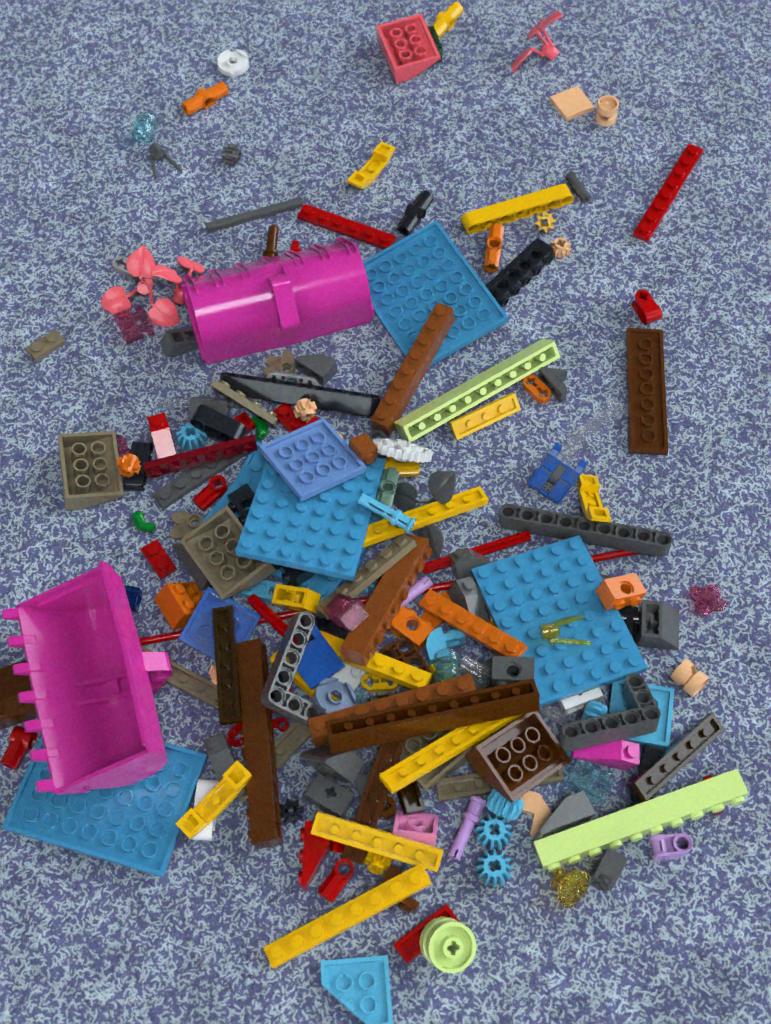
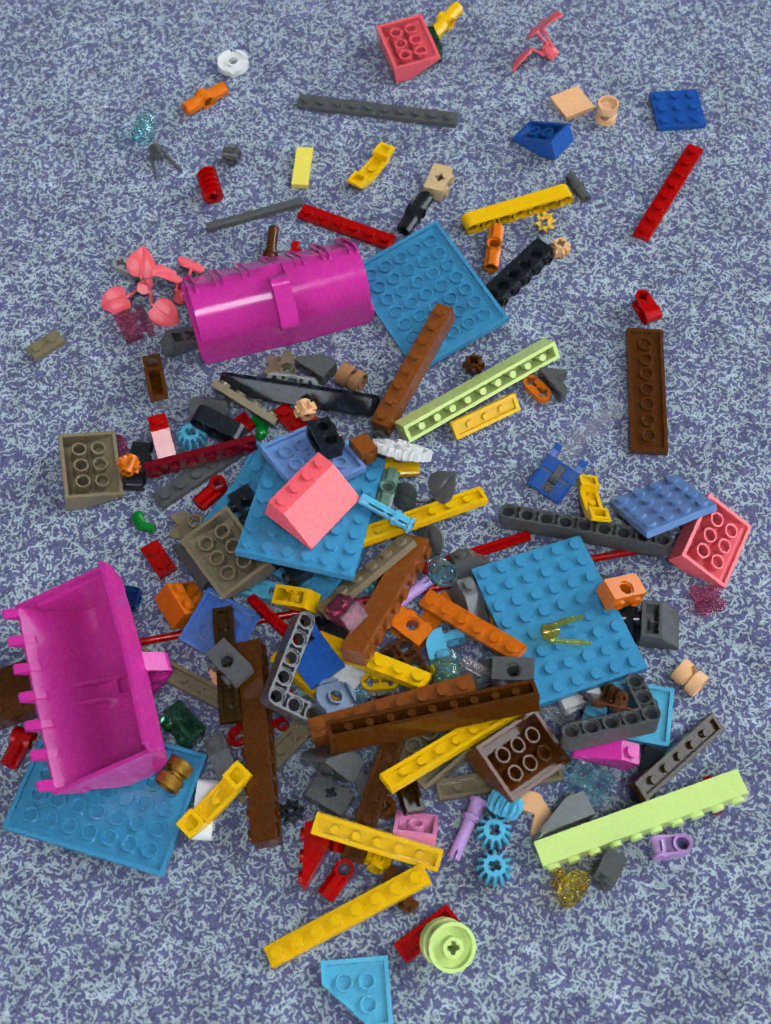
(155, 377): none -> reddish brown slope
(174, 774): none -> pearl gold wheel
(182, 725): none -> clear green brick
(210, 185): none -> red piece
(223, 653): none -> dark grey brick
(302, 167): none -> light yellow tile
(312, 501): none -> coral slope
(324, 437): none -> black brick
(352, 378): none -> medium nougat wheel
(377, 110): none -> dark grey plate
(439, 181): none -> tan brick
(442, 571): none -> clear light blue wheel
(473, 365): none -> reddish brown gear
(545, 138): none -> blue slope
(611, 696): none -> reddish brown hinge
(662, 506): none -> medium blue plate
(677, 110): none -> blue plate
(711, 545): none -> coral slope

